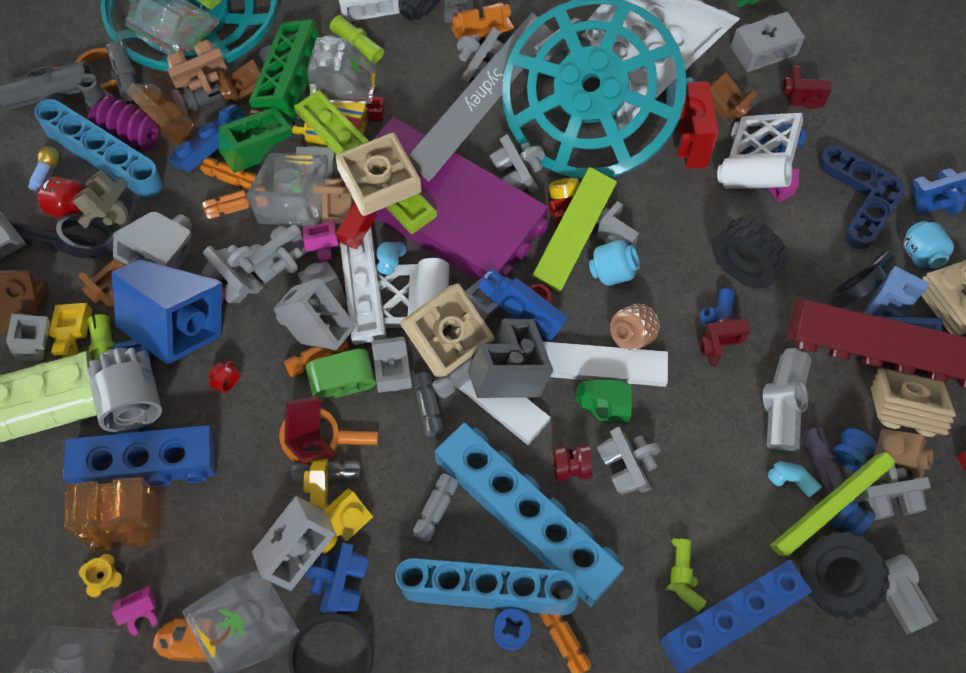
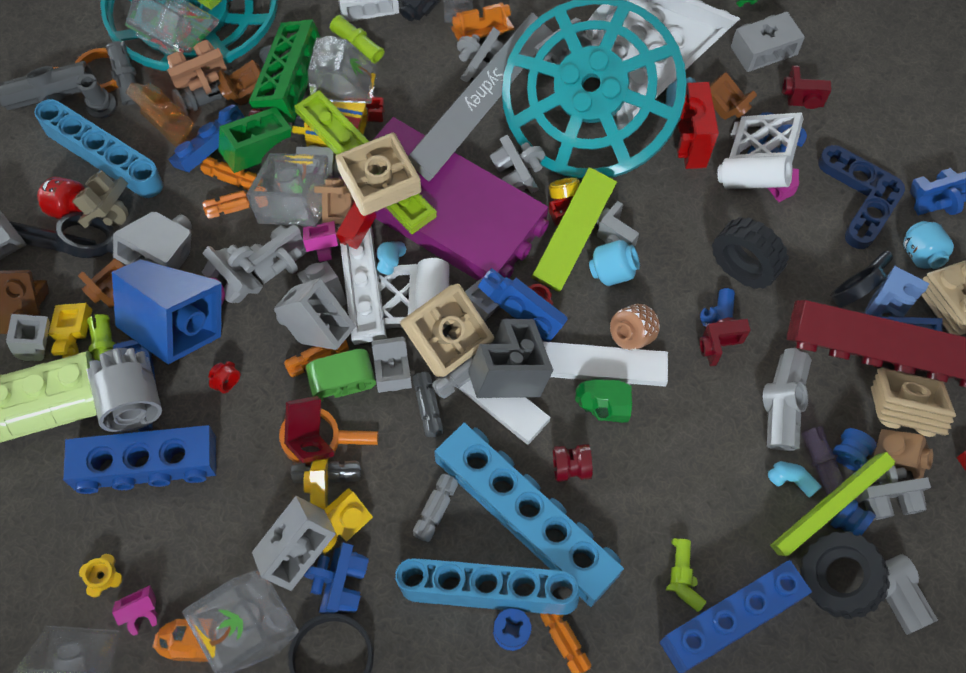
(47, 159): piece -> none
(112, 513): clear orange brick -> none
(125, 122): magenta piece -> none
(619, 447): light grey hips -> none

